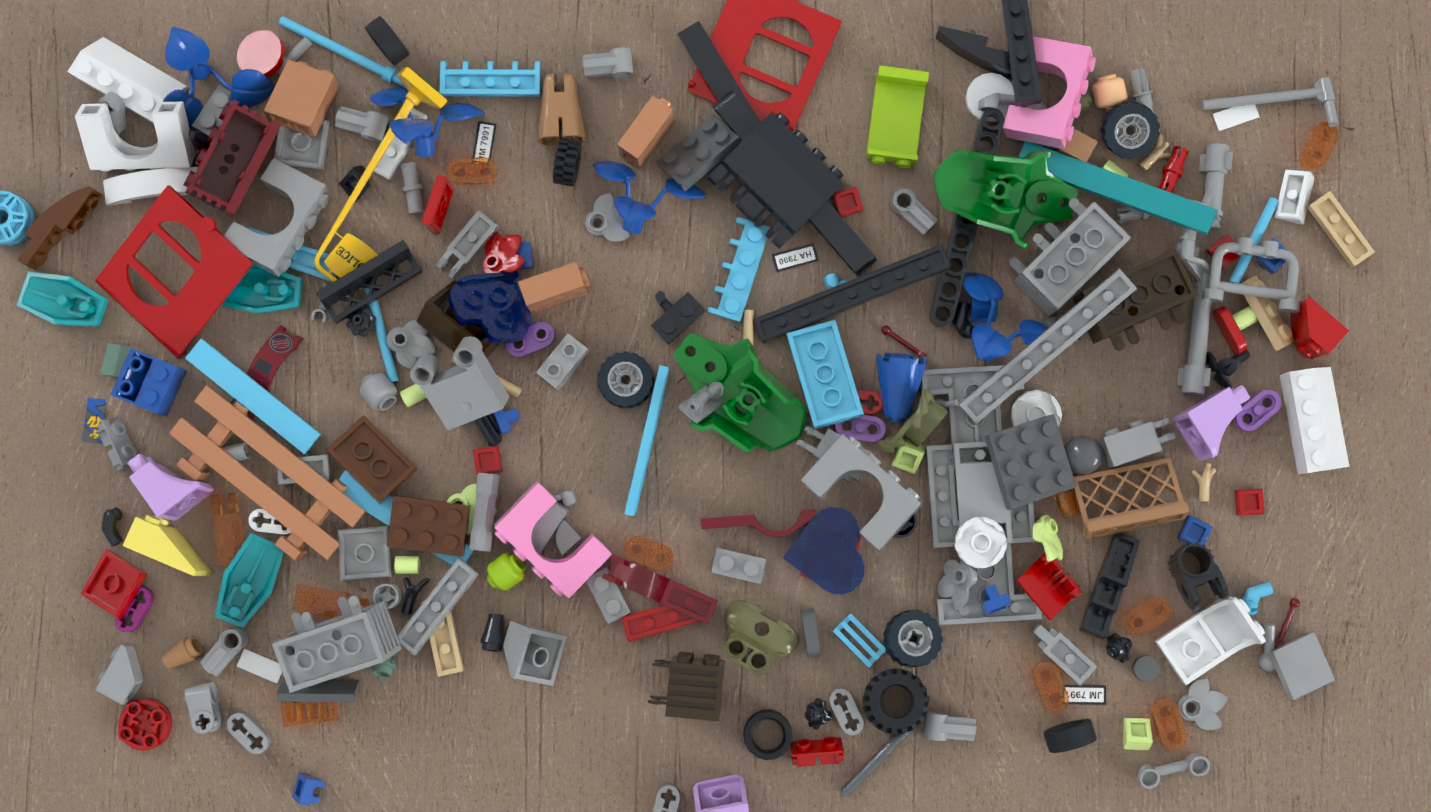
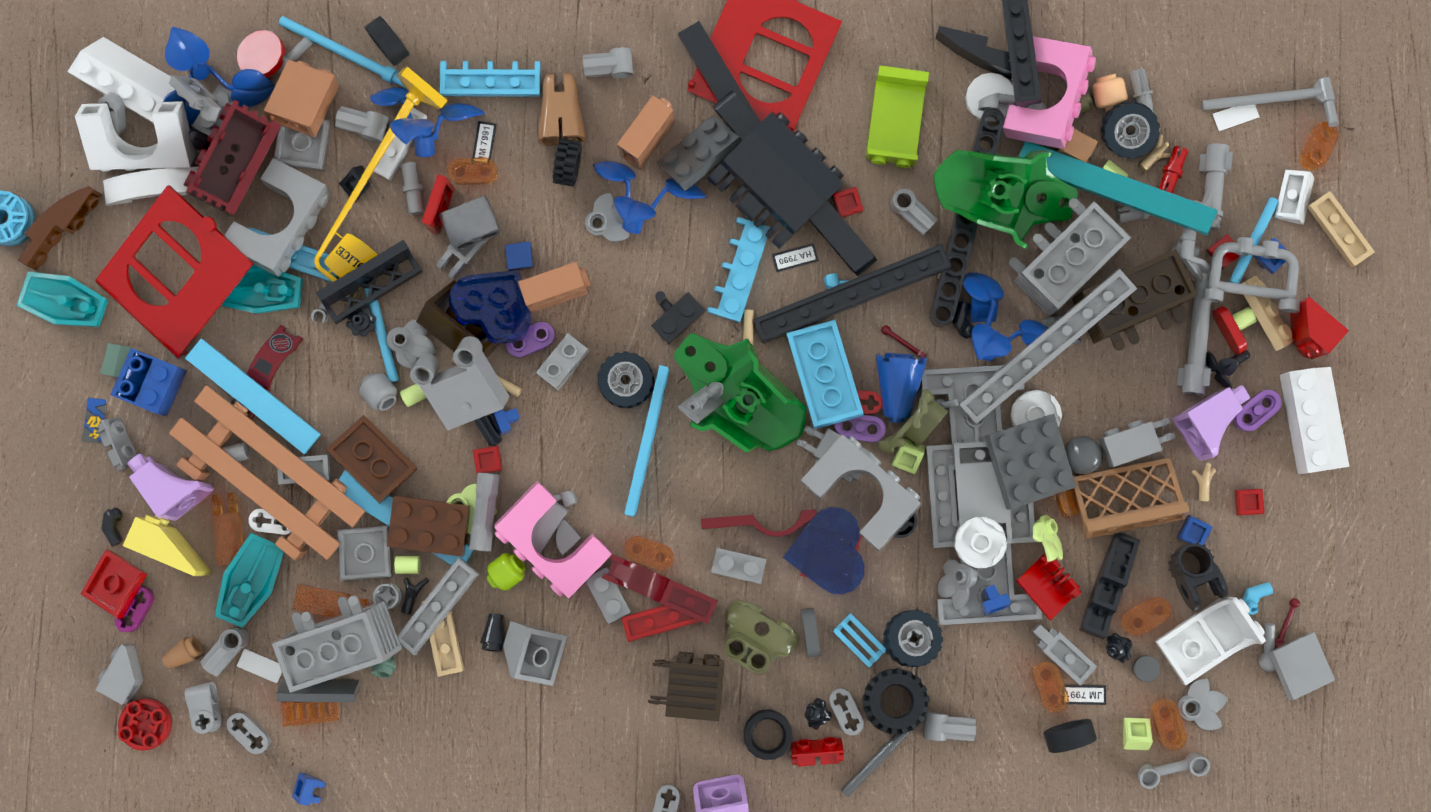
(197, 96): none -> light grey hinge
(470, 223): none -> flat silver piece
(504, 252): red plate -> none

